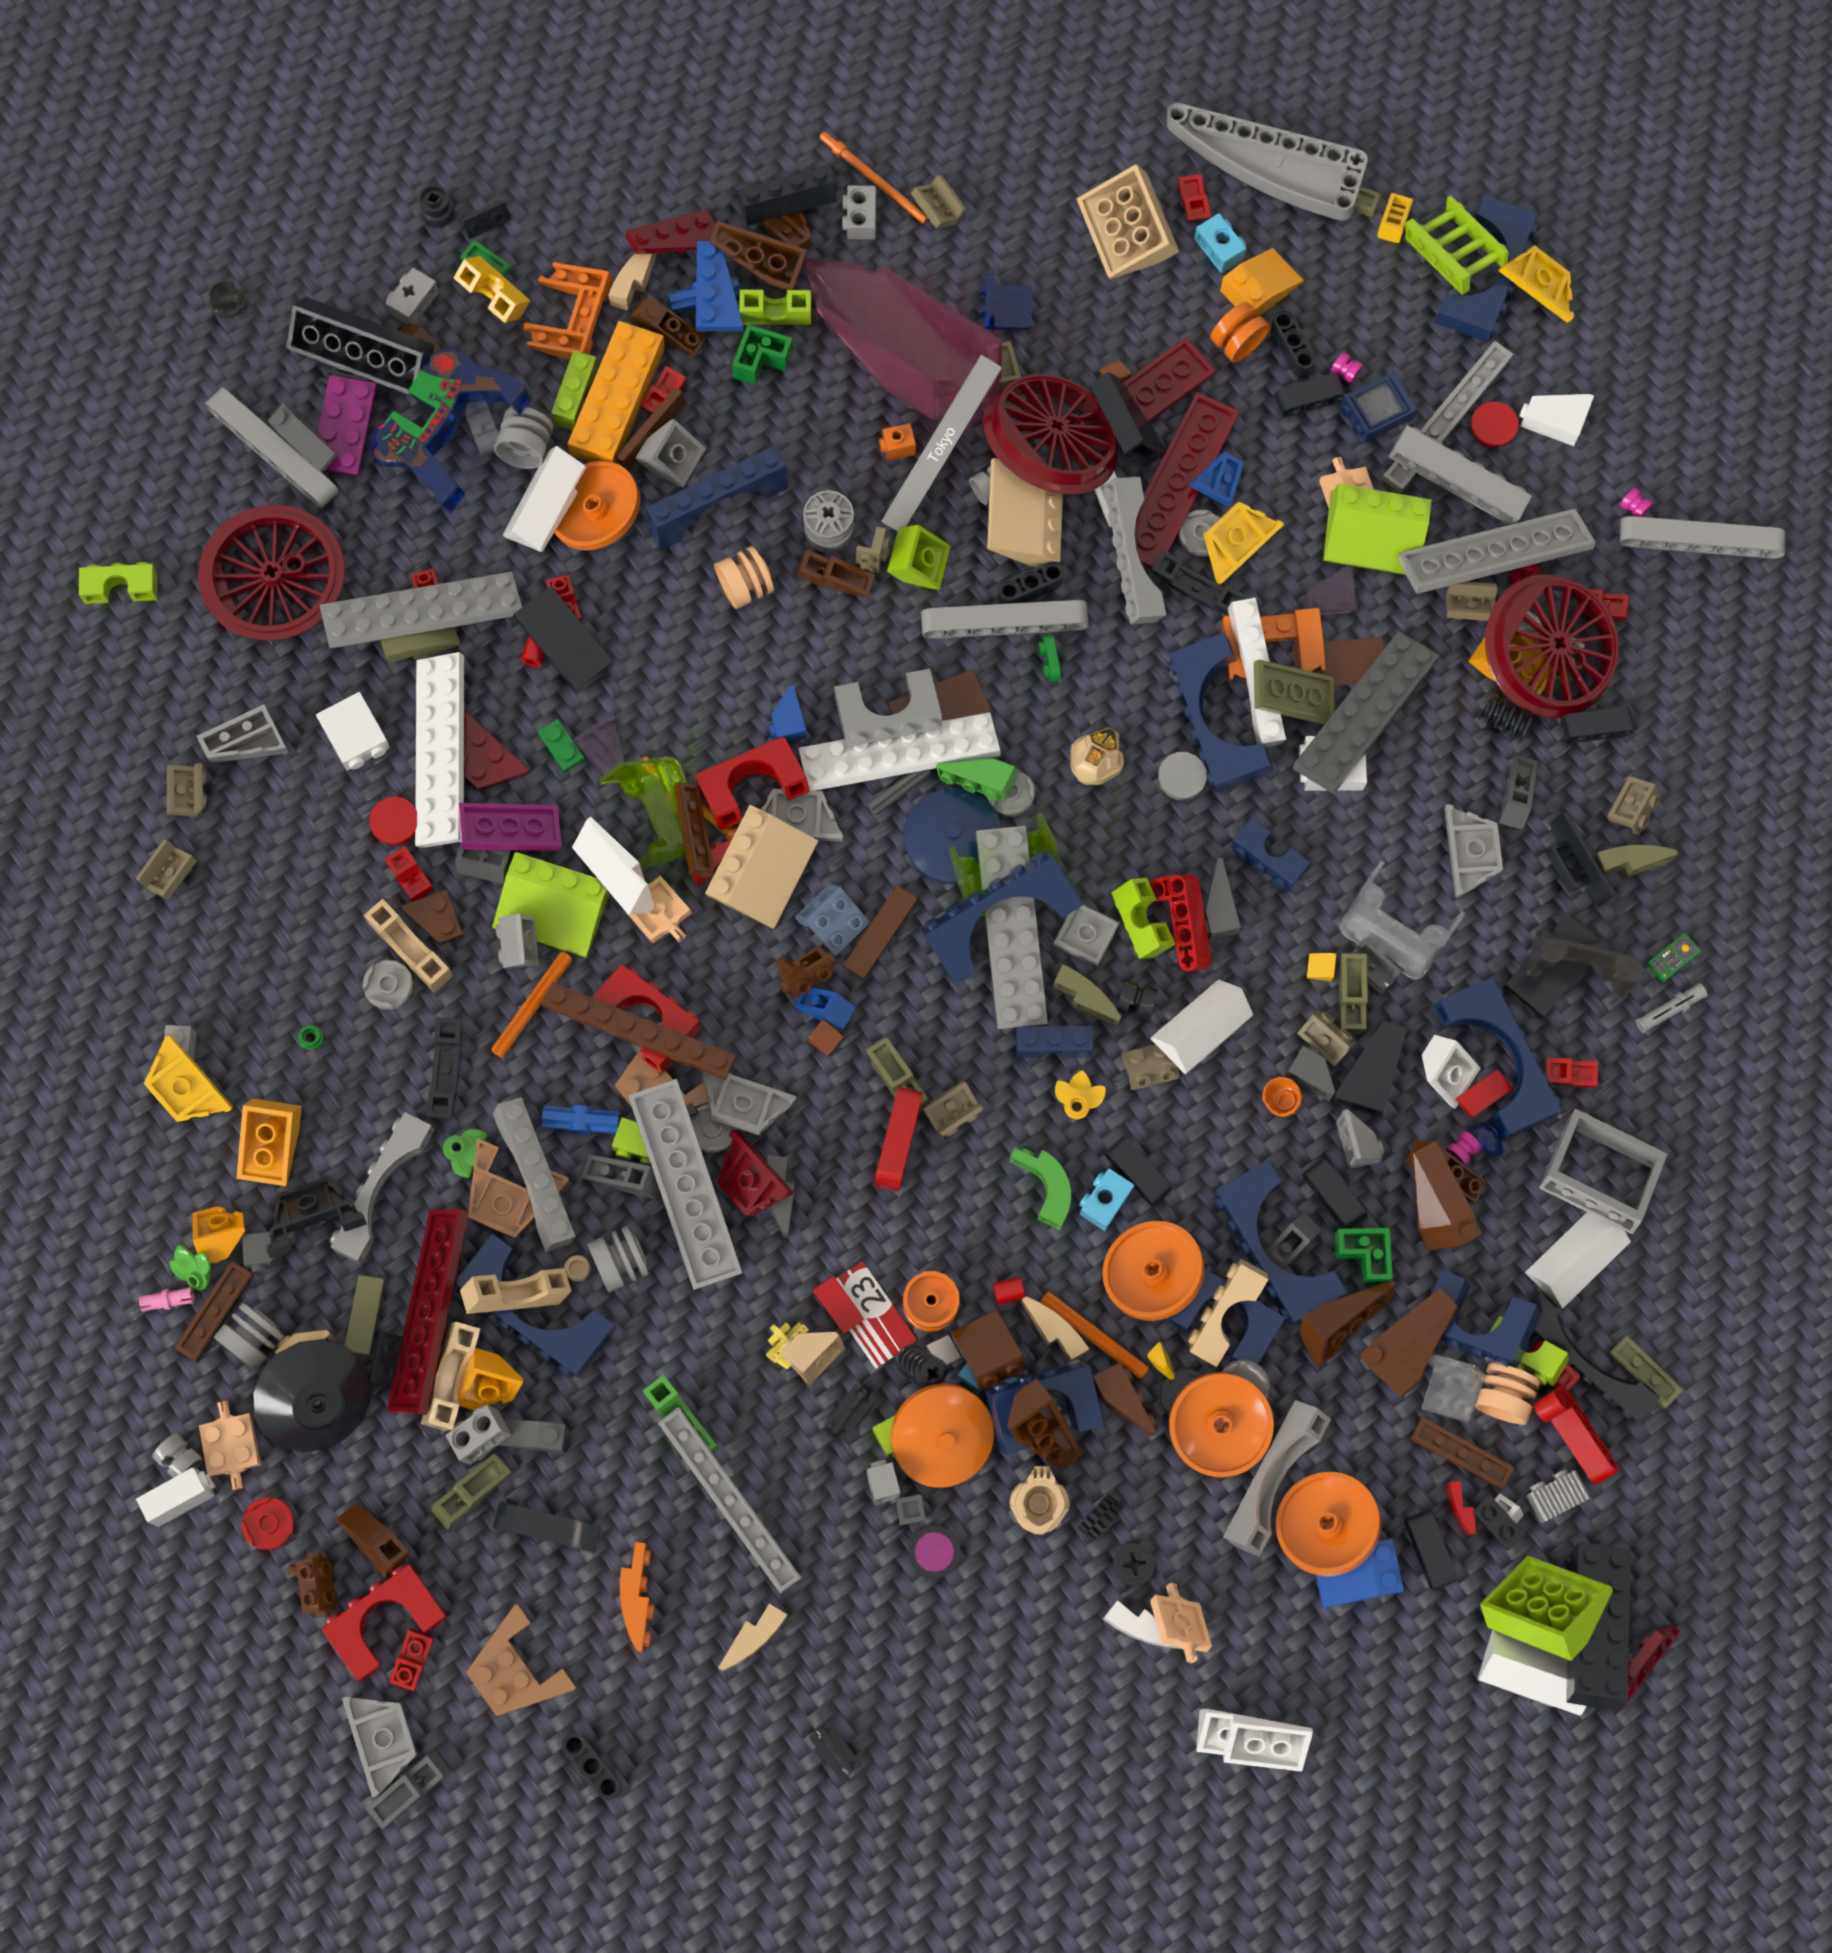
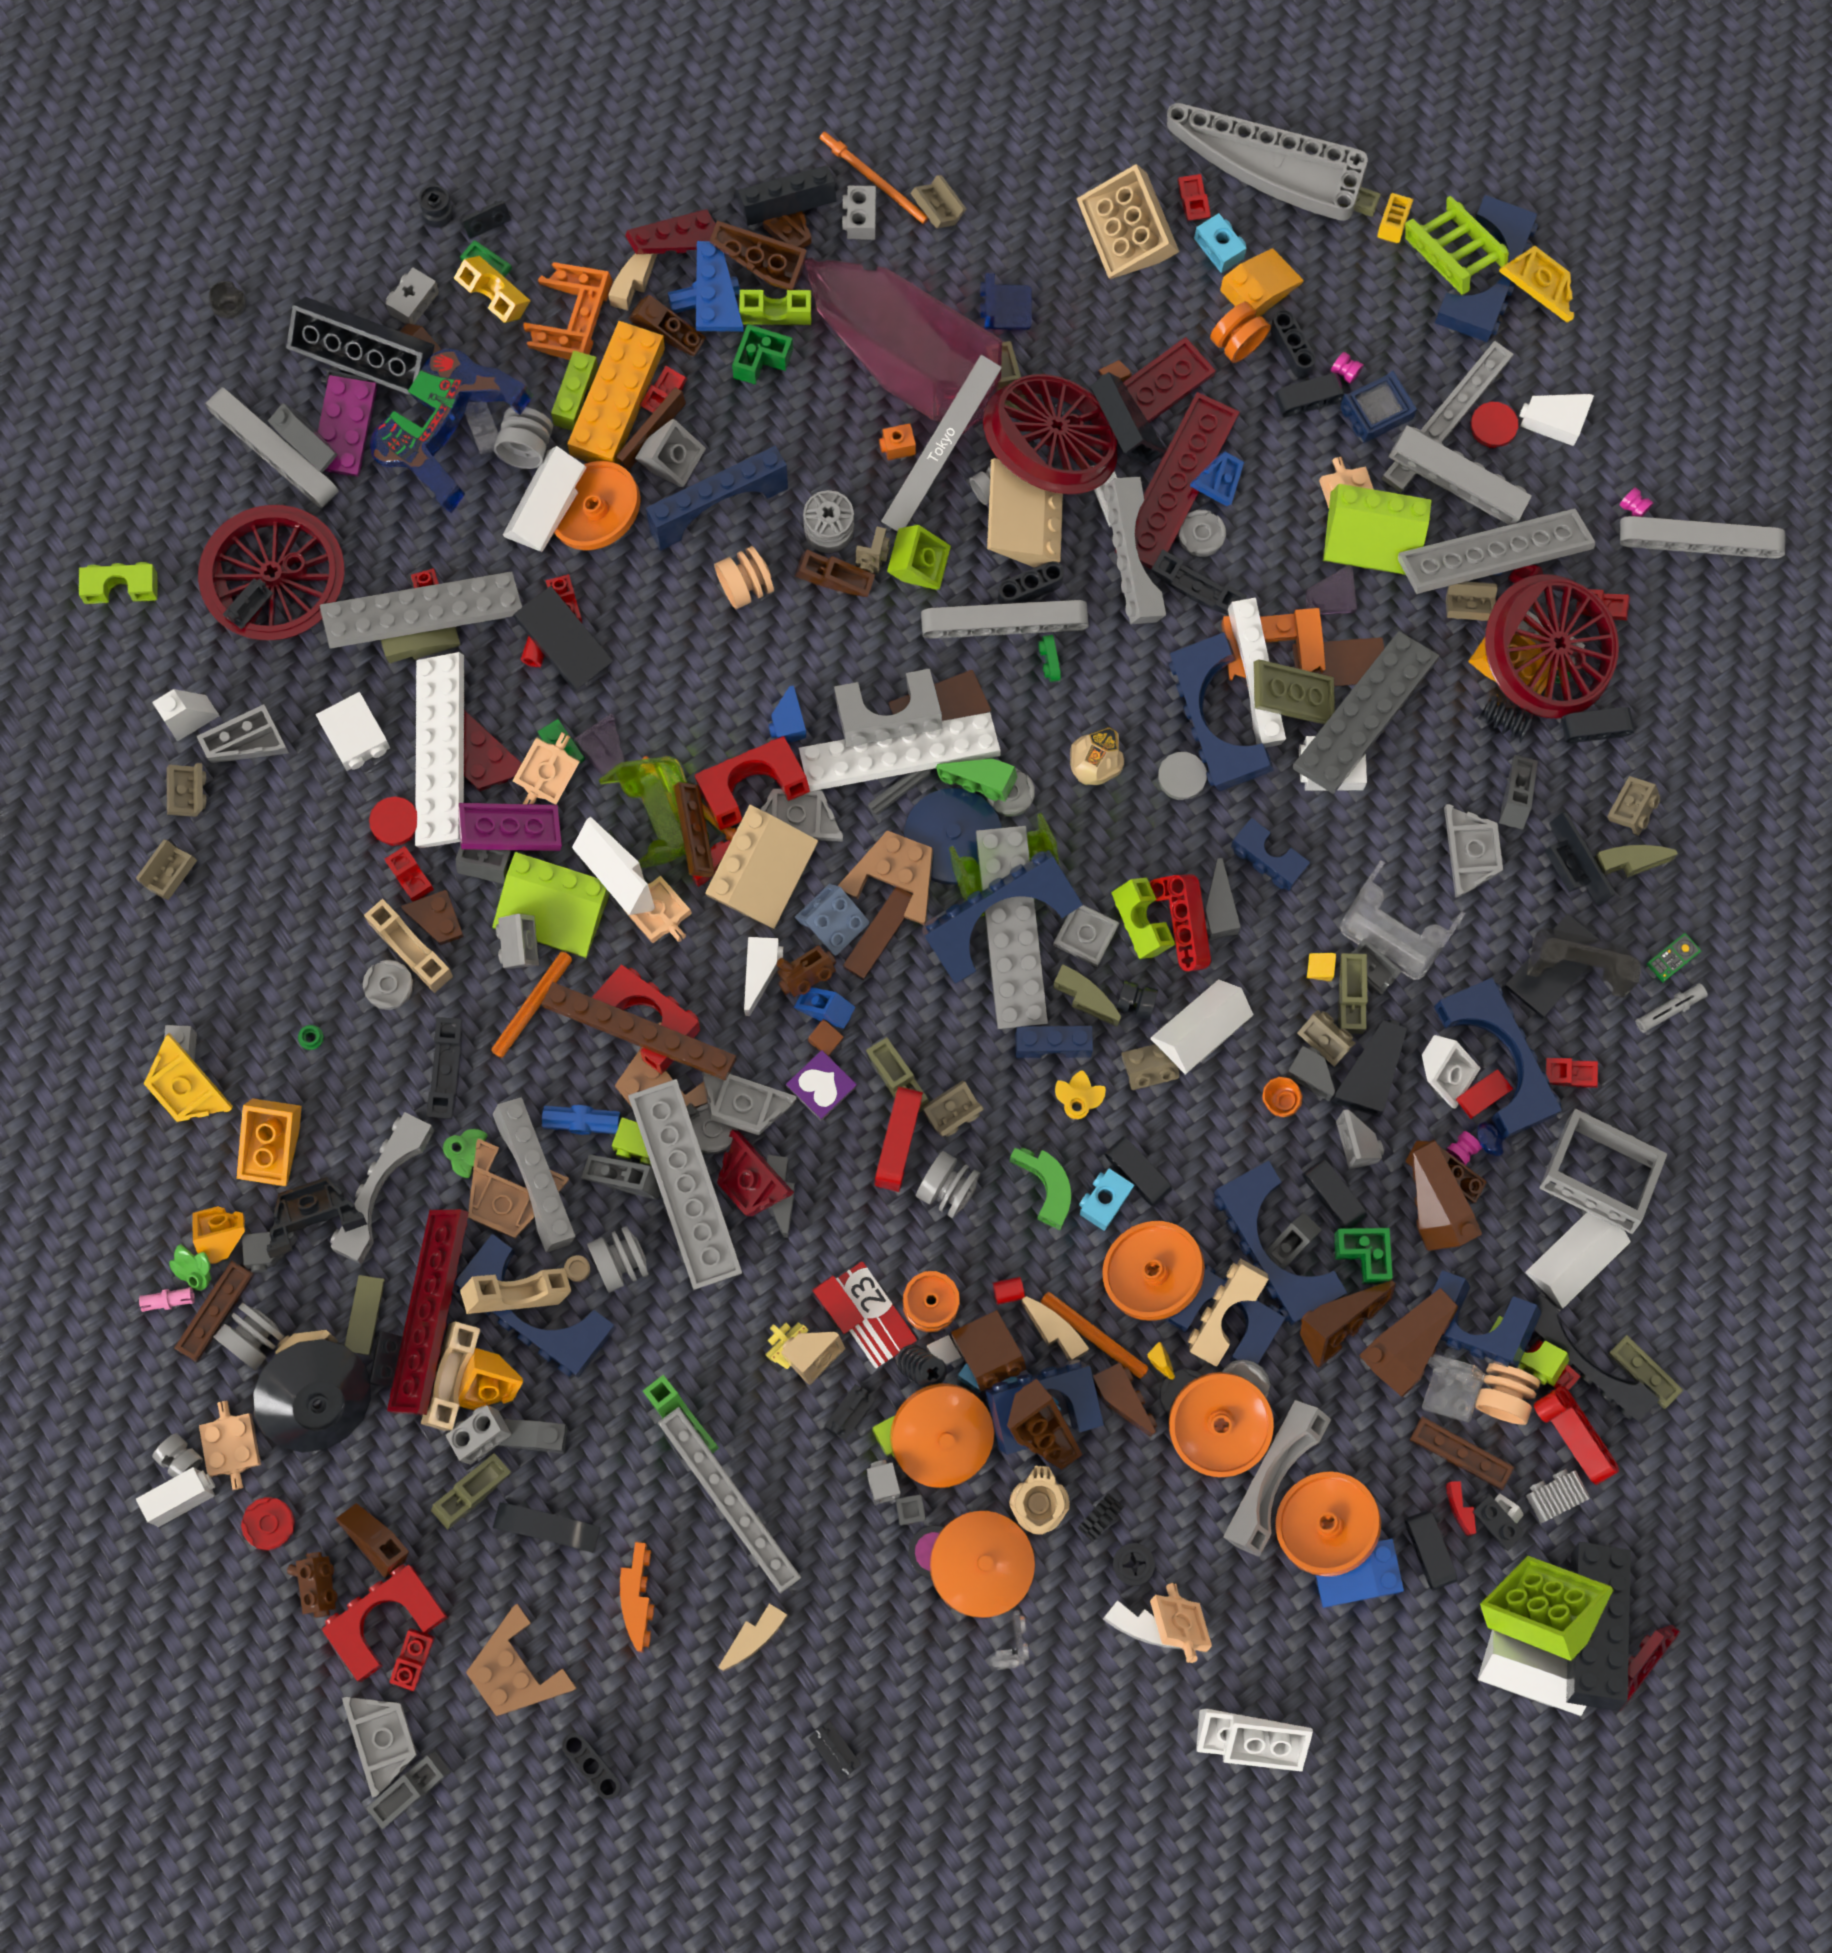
(185, 711): none -> white slope
(248, 603): none -> black hinge
(546, 770): none -> light nougat plate
(761, 967): none -> white slope
(821, 1085): none -> tile
(898, 863): none -> medium nougat wing
(948, 1184): none -> light grey wheel
(982, 1564): none -> orange dish
(1004, 1658): none -> clear bracket
(1236, 538): yellow wing -> none

